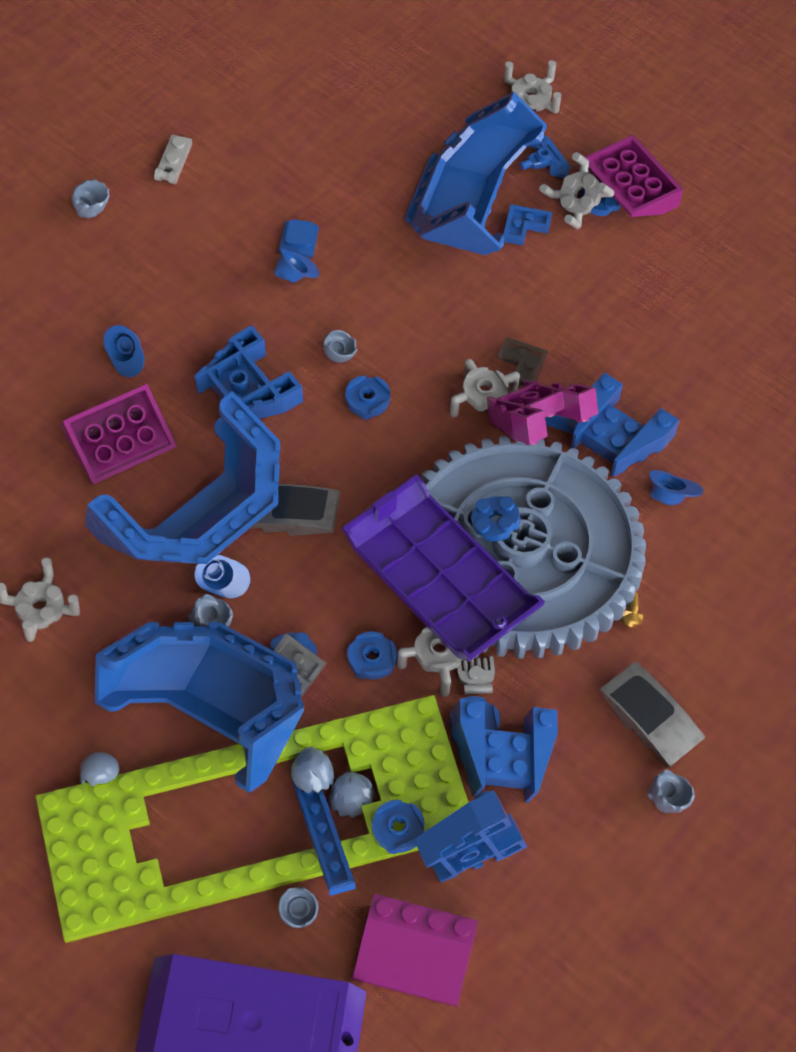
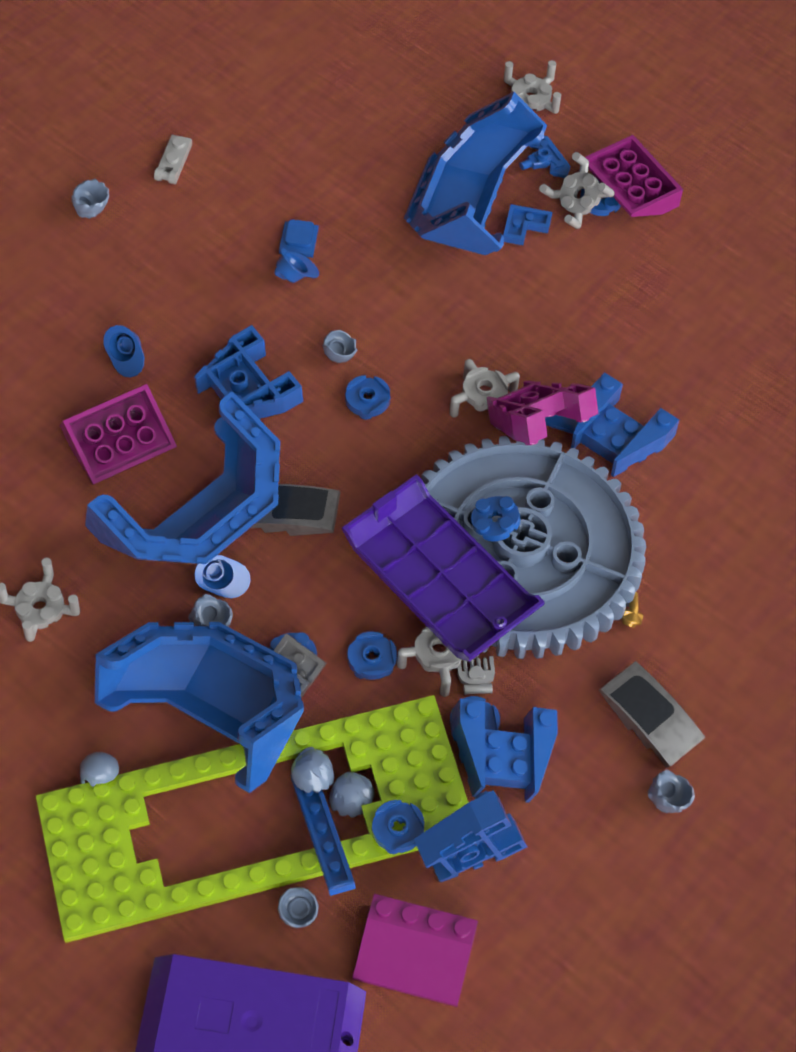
(526, 357): clear smoke plate -> none
(672, 489): blue piece -> none

